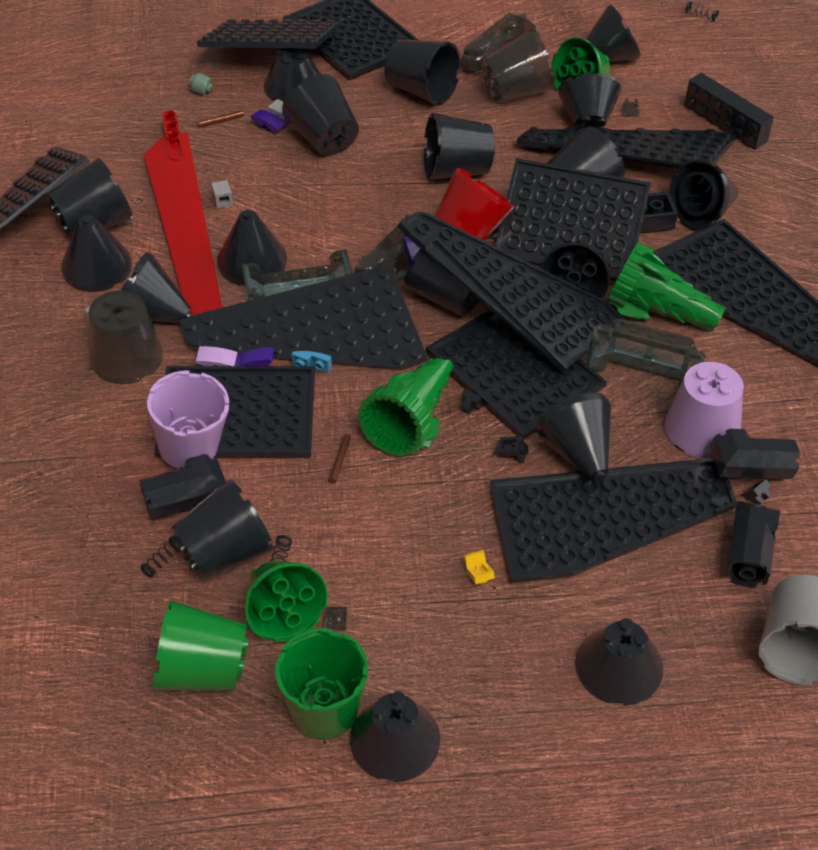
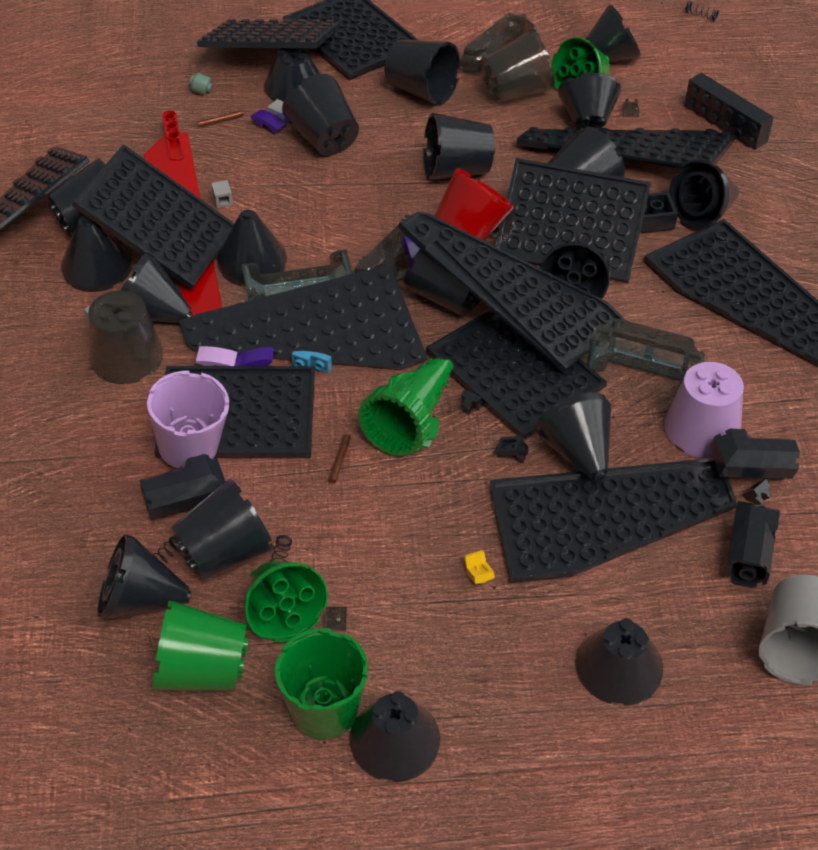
(138, 582): none -> black cone
(154, 215): none -> black plate
(650, 286): green cone -> none

